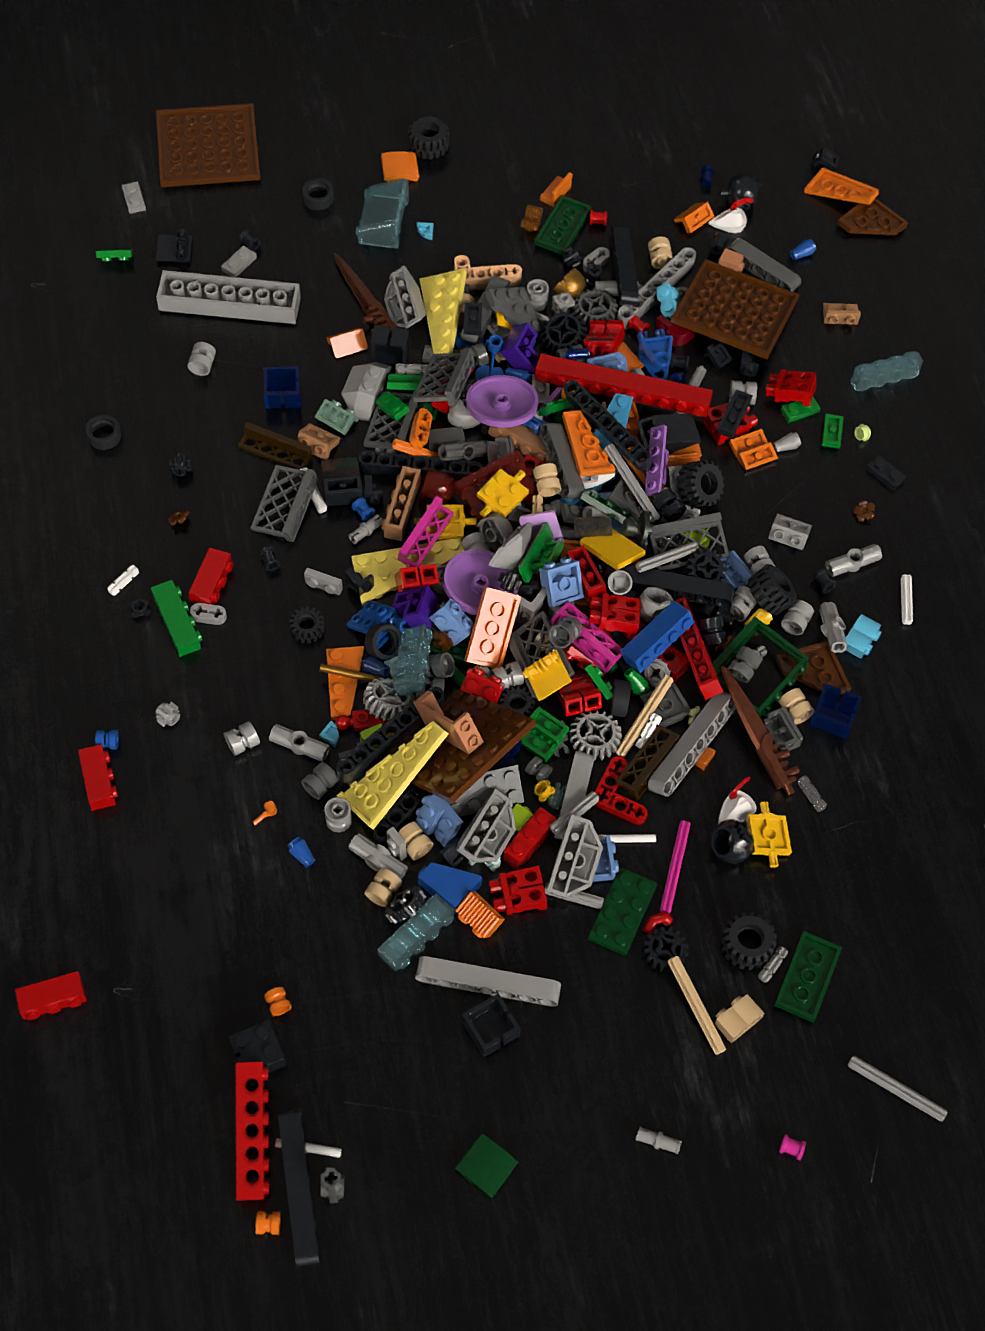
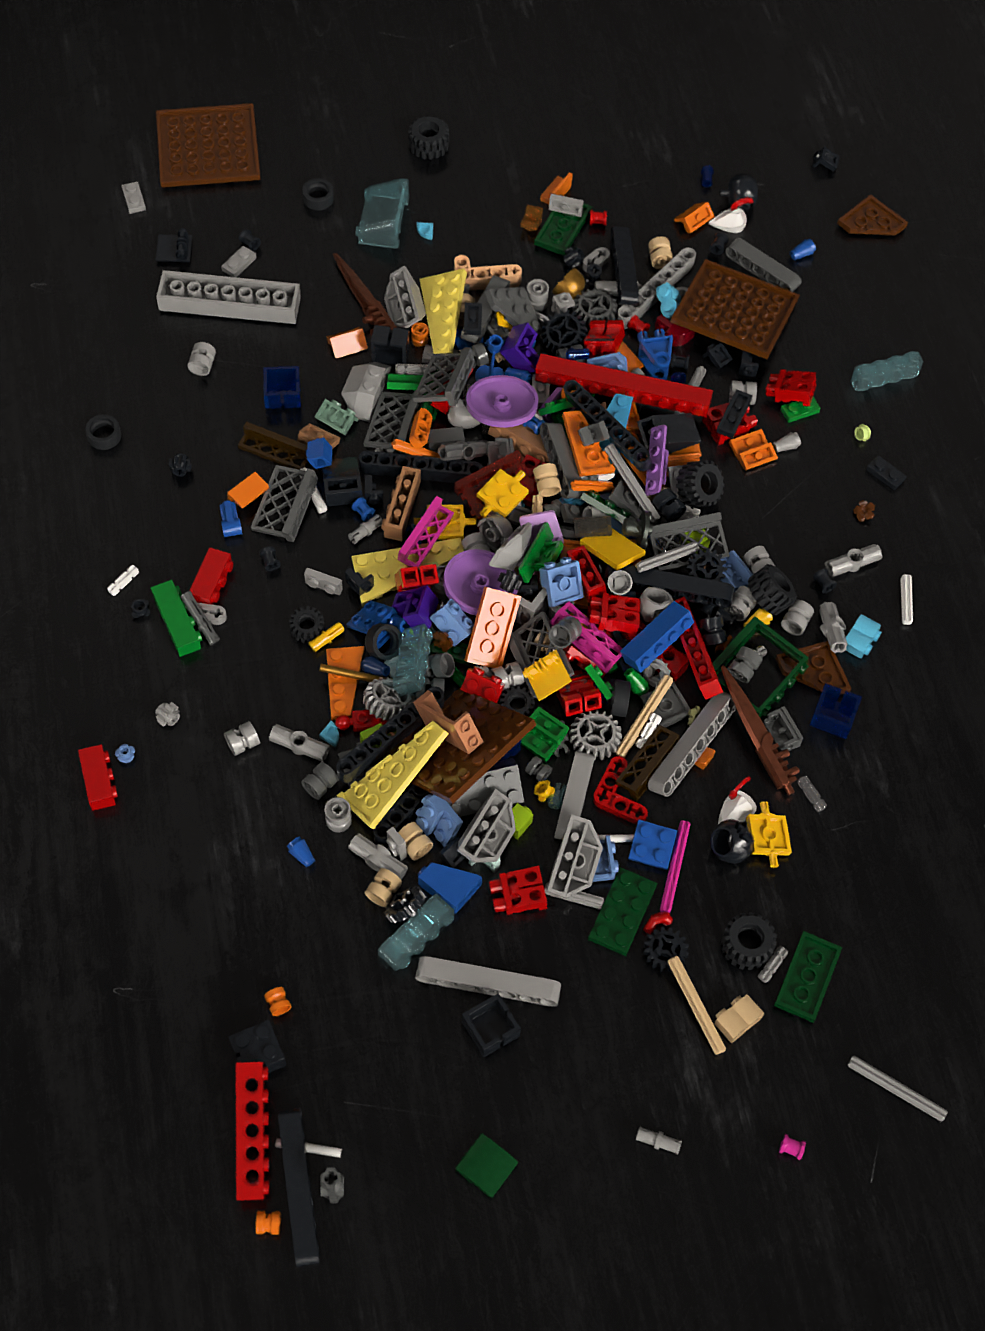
(50, 995): red brick -> none
(107, 255): green plate -> none
(107, 739): blue wheel -> none
(125, 758): none -> medium blue plate
(179, 517): reddish brown plant -> none
(203, 624): none -> dark grey pin
(230, 521): none -> blue piece
(247, 490): none -> orange panel
(270, 809): orange hand -> none
(319, 453): none -> blue brick
(326, 636): none -> yellow axle
(392, 406): green plate -> none
(399, 165): orange slope -> none
(419, 334): none -> orange wheel
(438, 484): clear red piece -> none
(479, 915): orange brick -> none
(529, 839): red brick -> none
(566, 205): none -> light grey plate
(579, 809): light grey axle -> none
(588, 485): none -> orange axle
(593, 433): none -> dark grey bracket
(652, 844): none -> blue plate
(732, 260): nougat brick -> none
(790, 531): light grey bracket -> none
(796, 705): tan wheel -> none
(832, 431): green plate -> none
(840, 187): orange wing -> none
(840, 313): medium nougat bracket -> none

